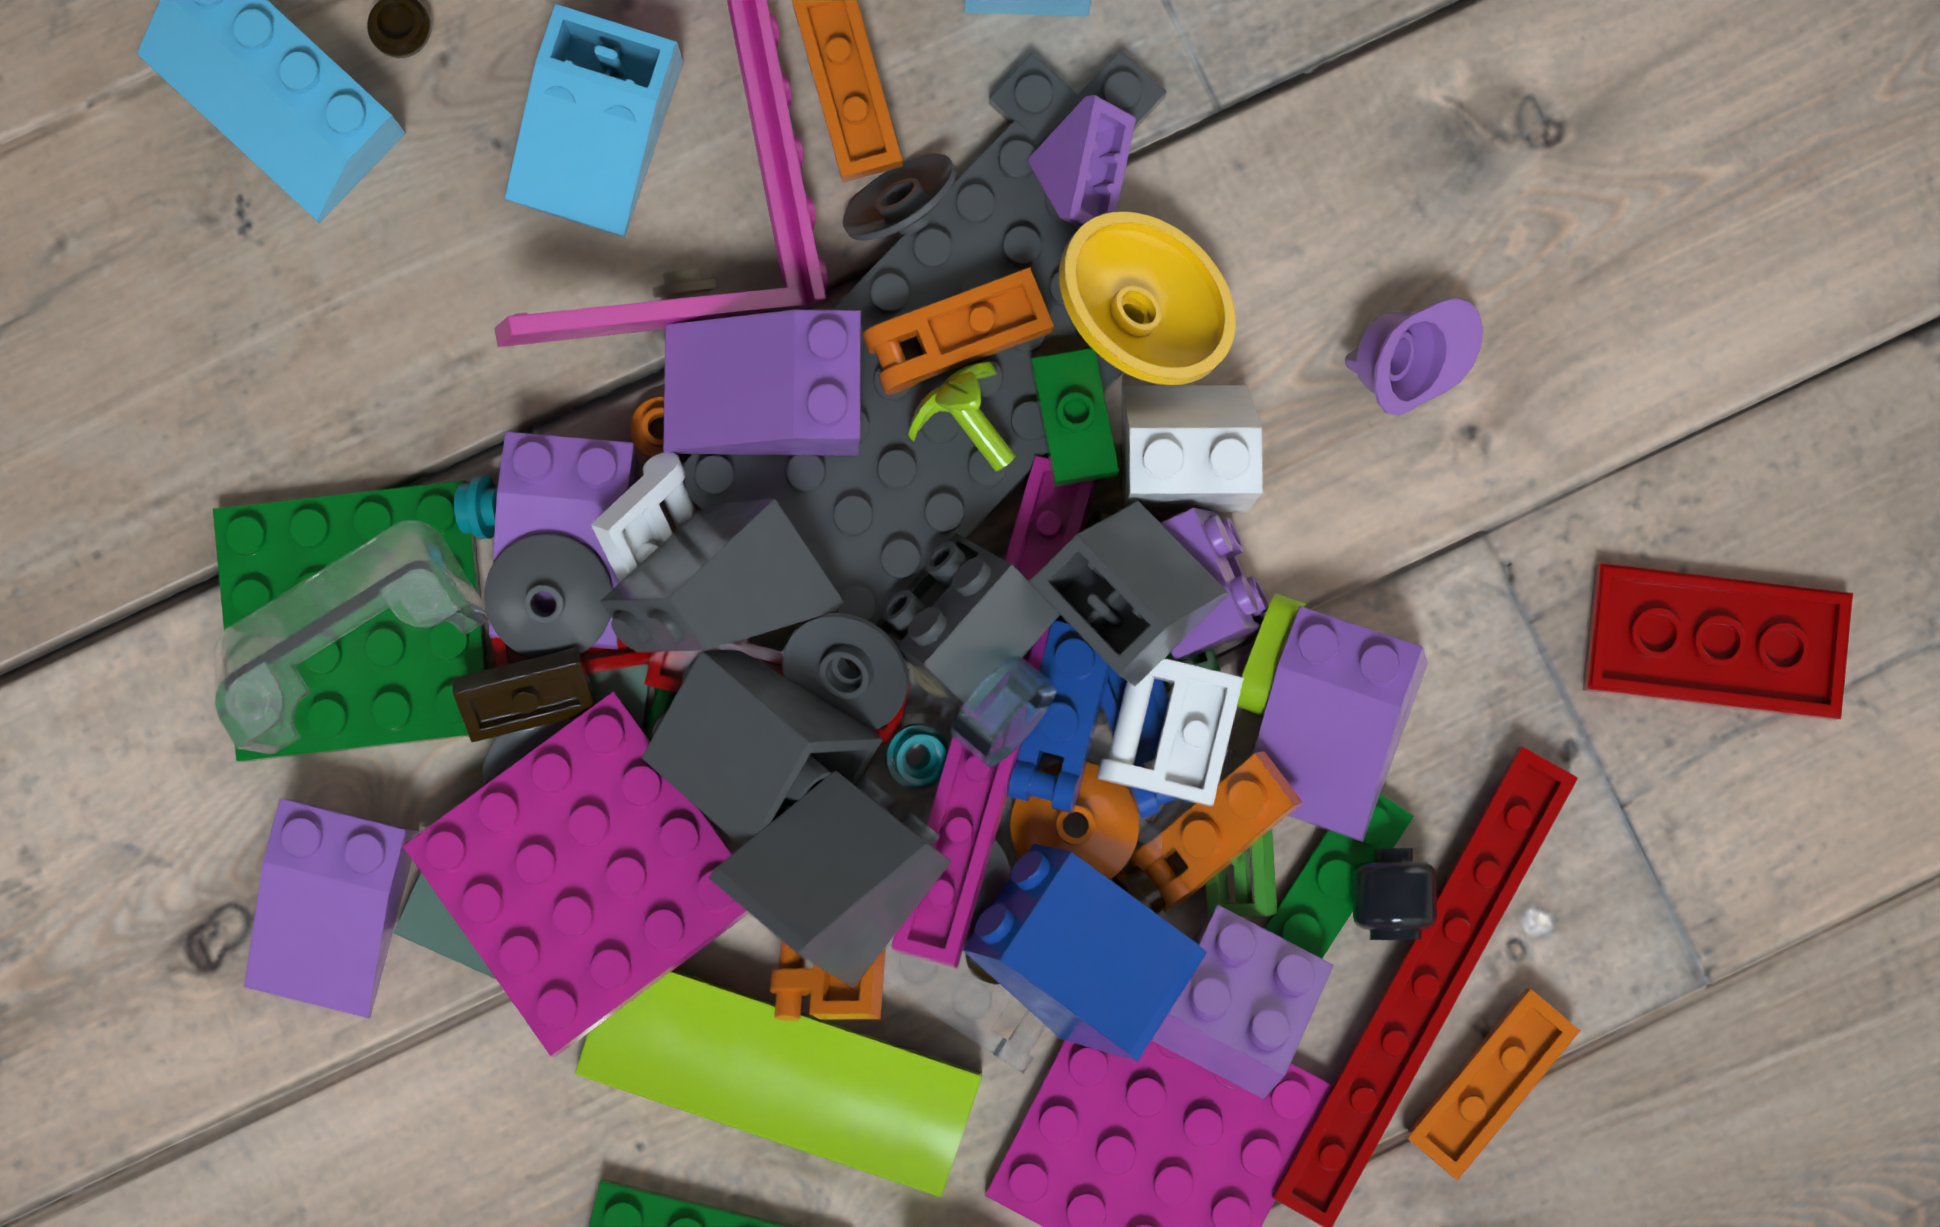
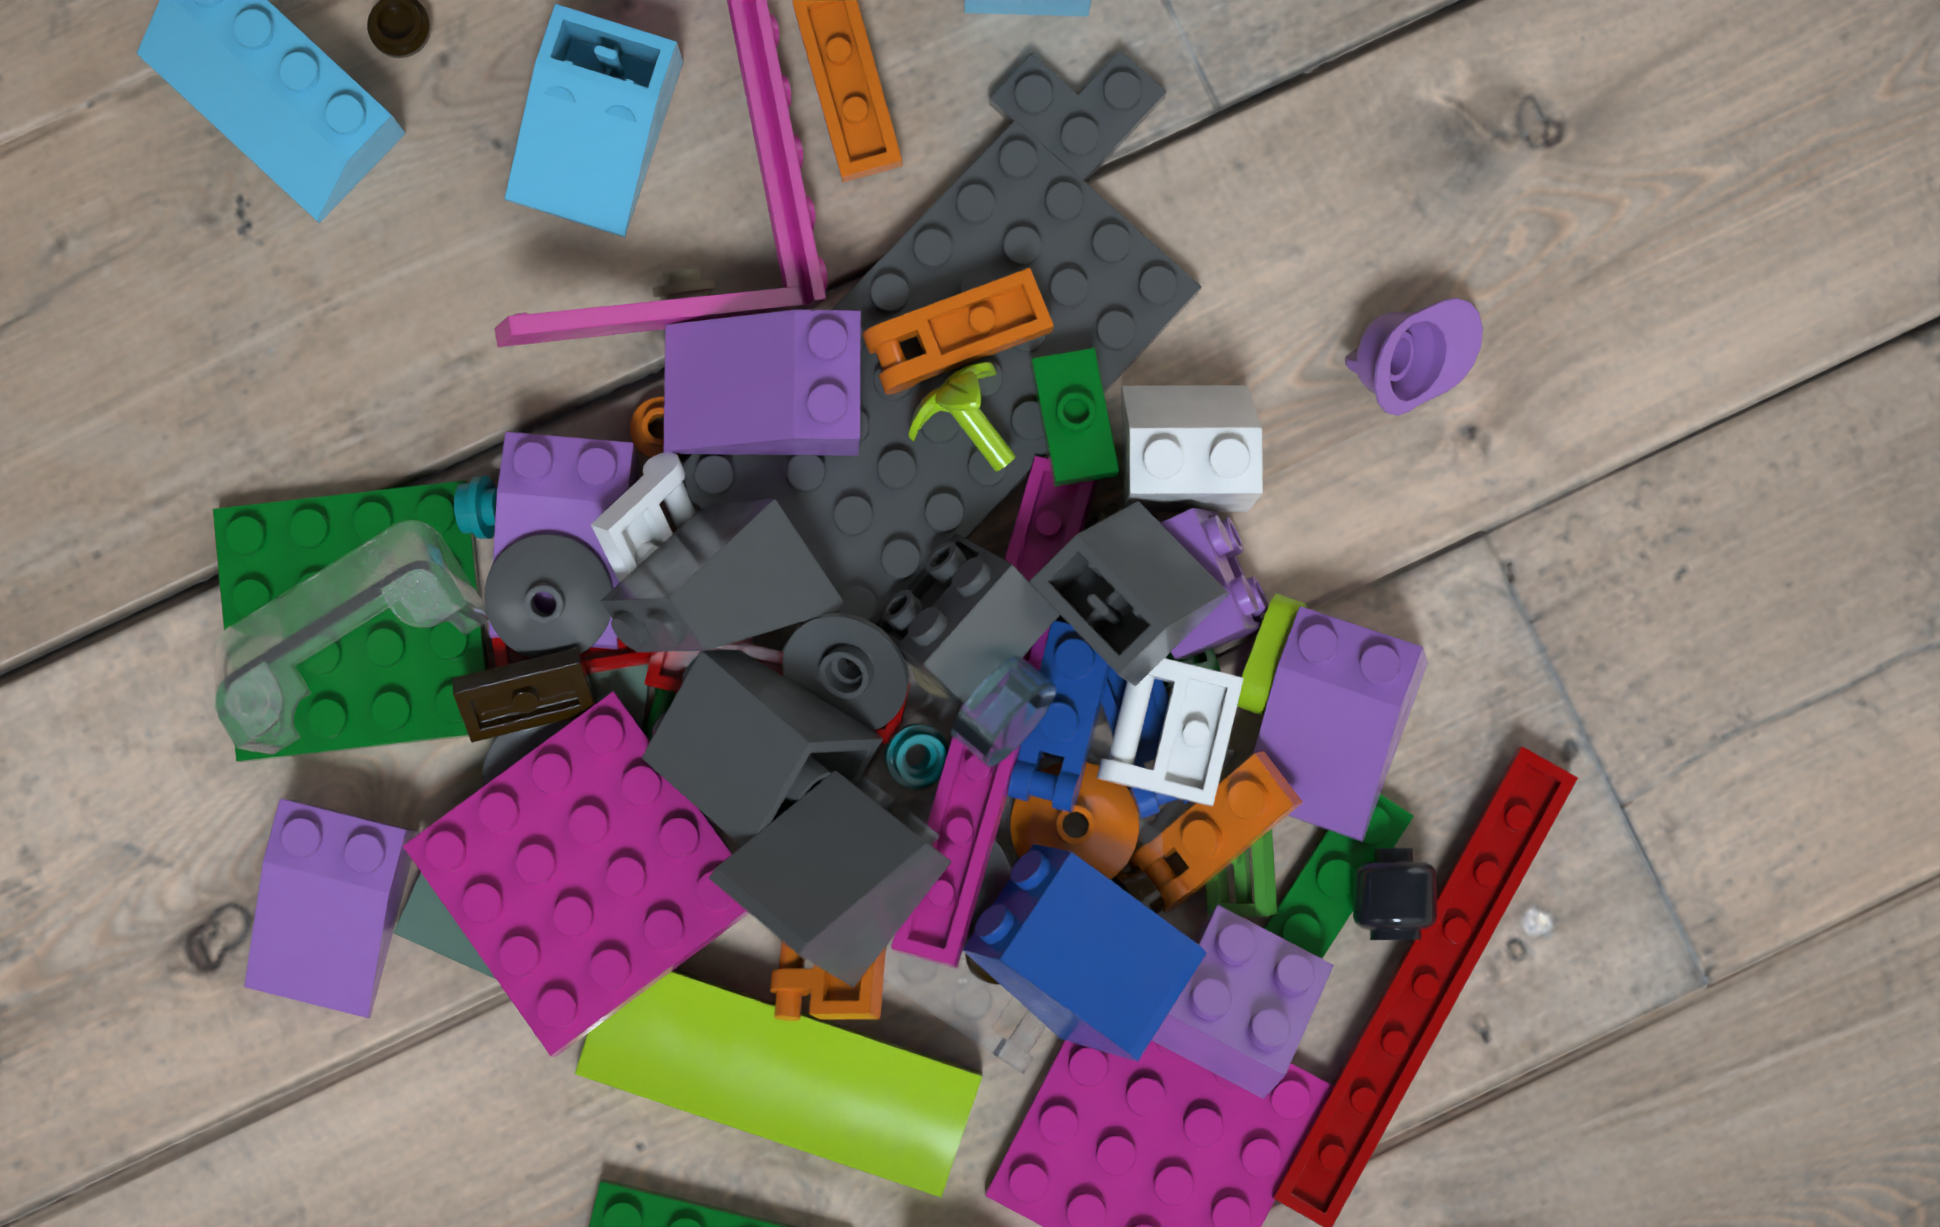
(900, 198): dark grey dish -> none
(1085, 160): medium lavender slope -> none
(1147, 298): yellow dish -> none
(1492, 1083): orange plate -> none
(1718, 641): red tile -> none

